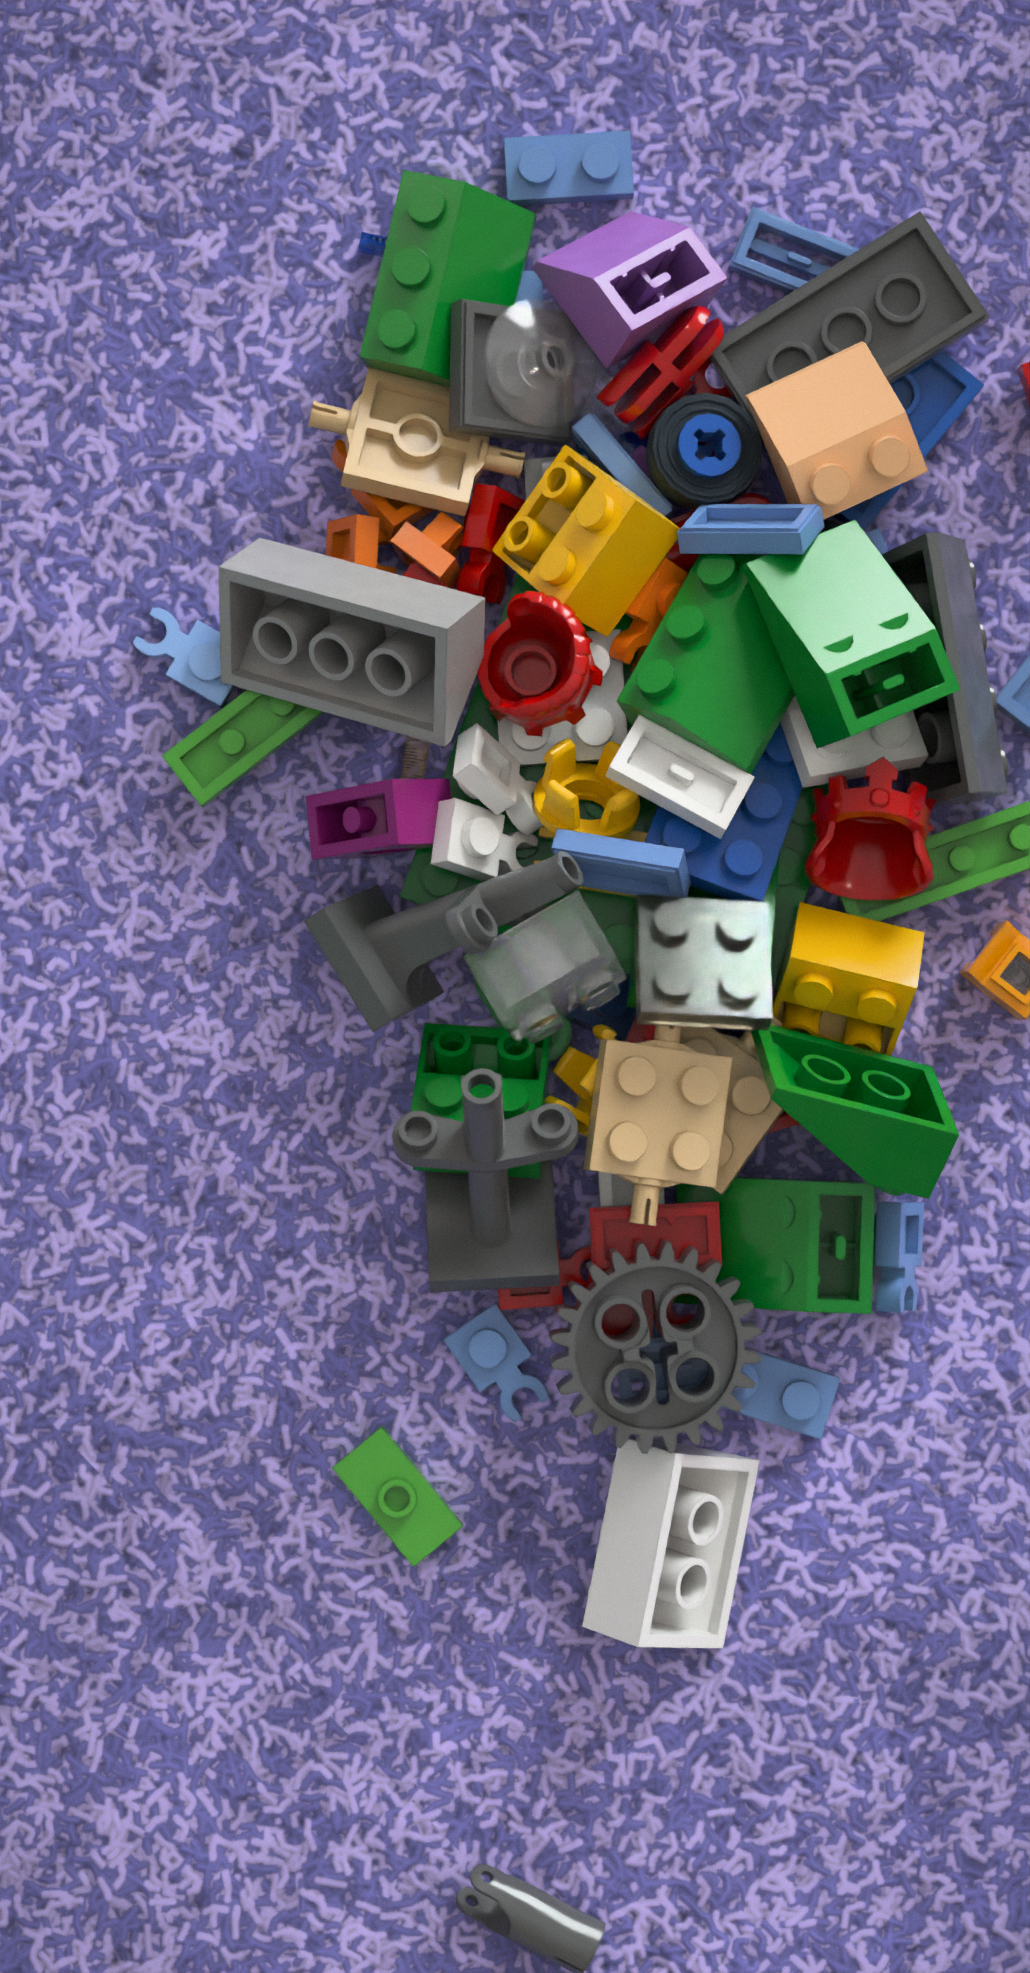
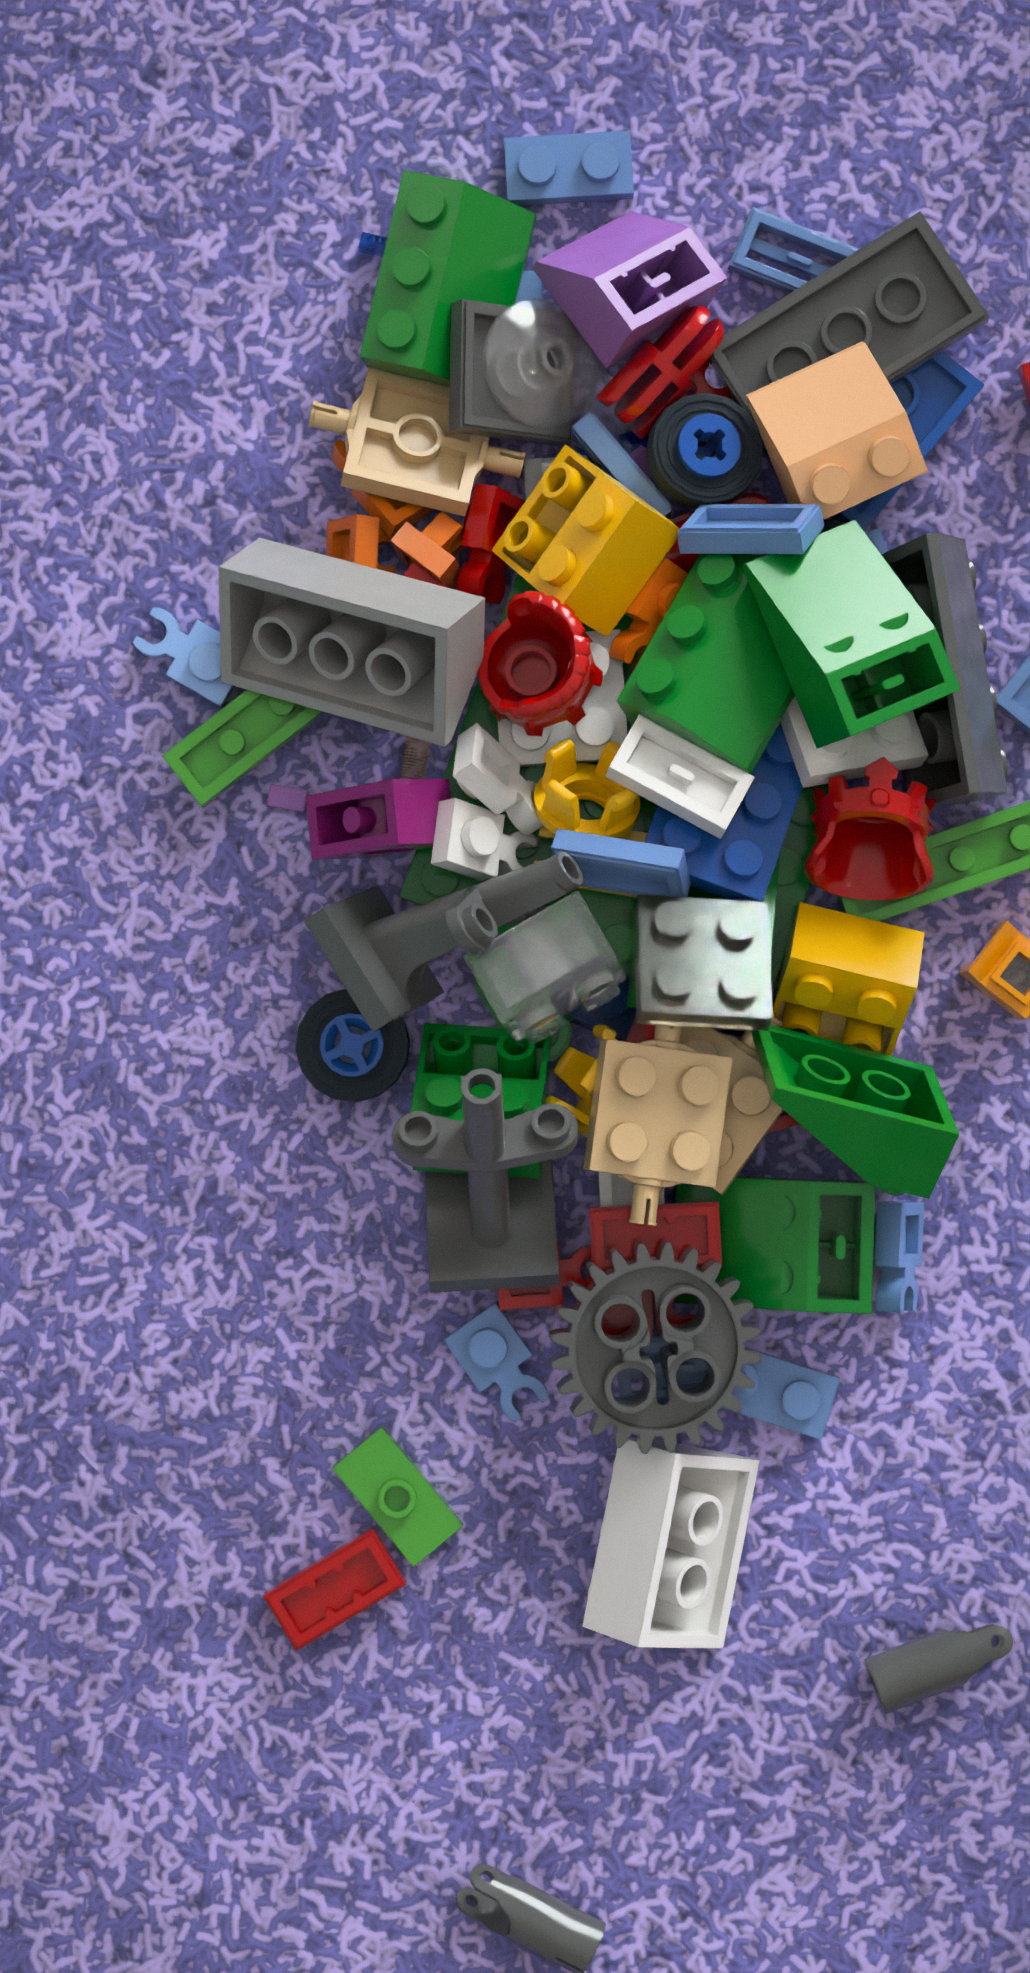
(287, 798): none -> medium lavender piece
(326, 1036): none -> black wheel
(334, 1588): none -> red plate
(933, 1664): none -> dark grey piece

